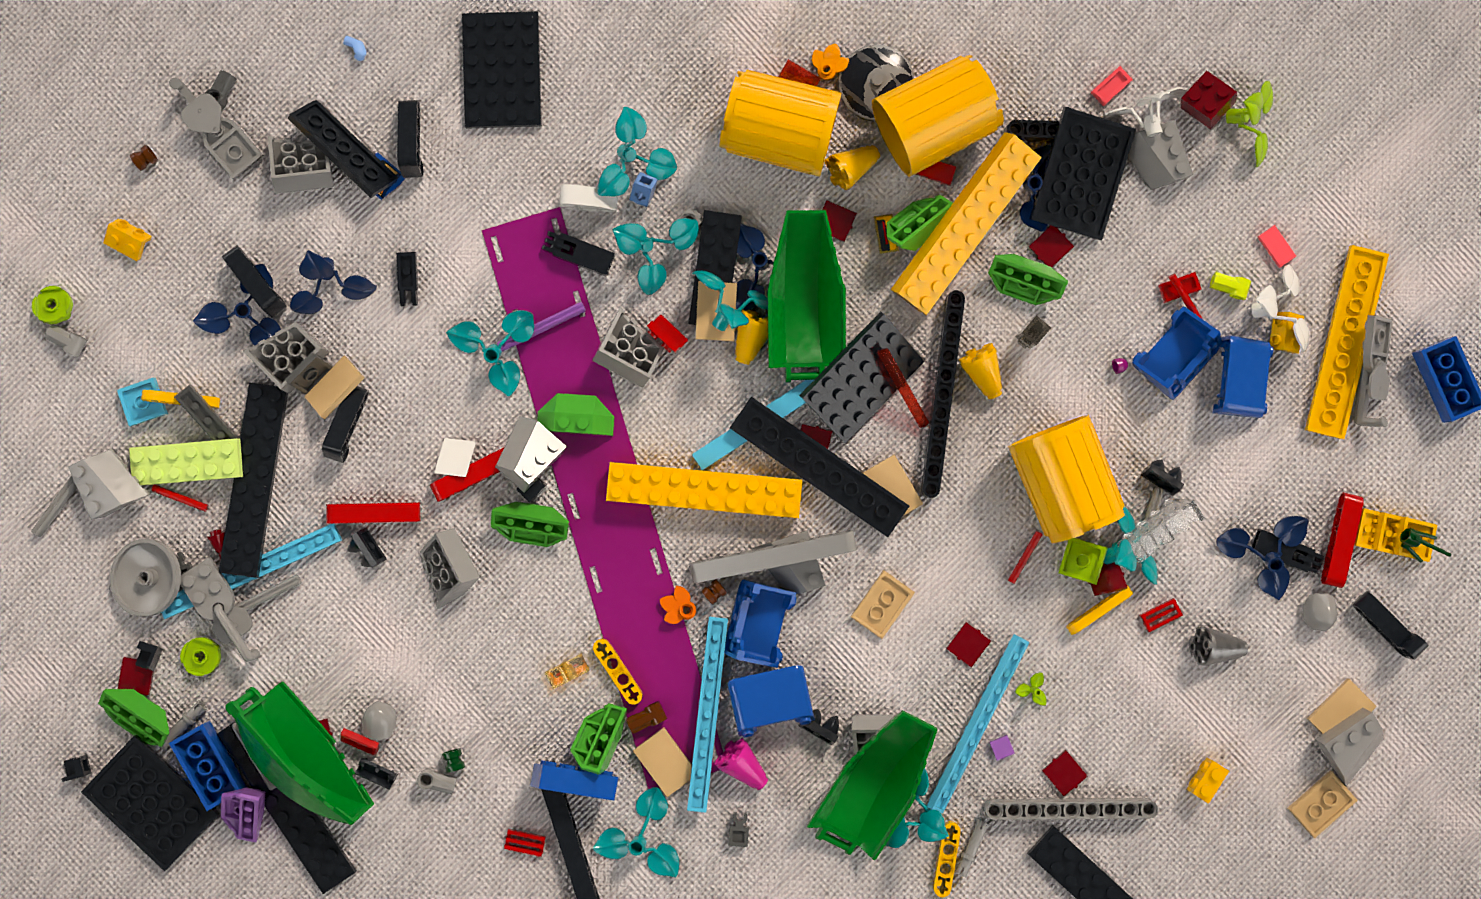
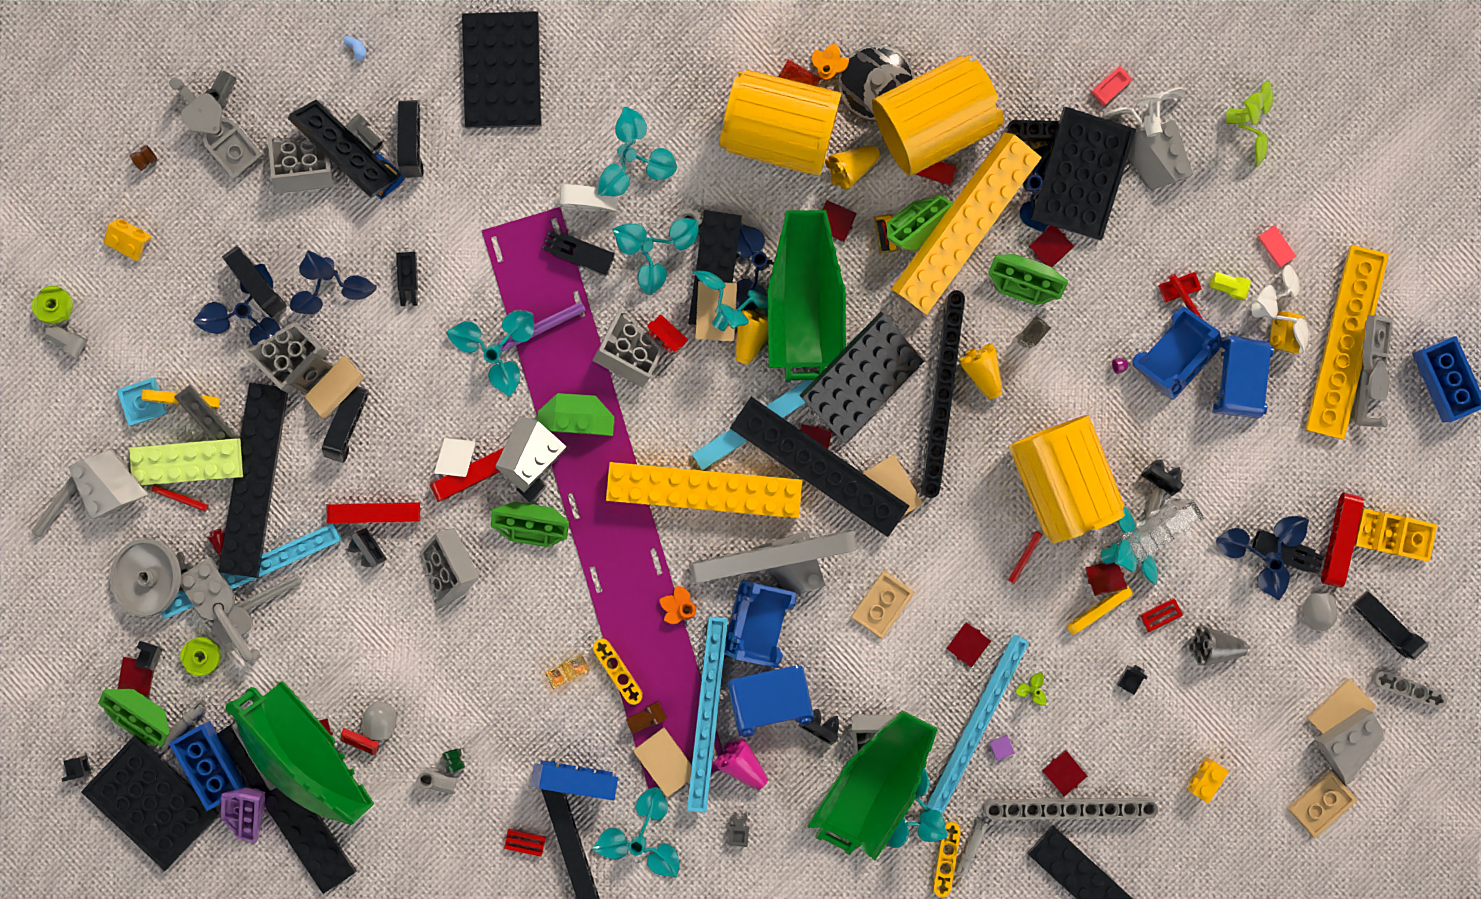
(361, 129): none -> dark grey piece
(376, 773): black hinge -> none
(598, 738): bright green wedge -> none
(641, 192): medium blue brick -> none
(717, 588): reddish brown wheel -> none
(903, 387): clear red axle -> none
(1083, 560): lime plate -> none
(1131, 679): none -> black bracket
(1208, 99): dark red brick -> none
(1409, 689): none -> light grey beam
(1412, 538): dark green plant -> none

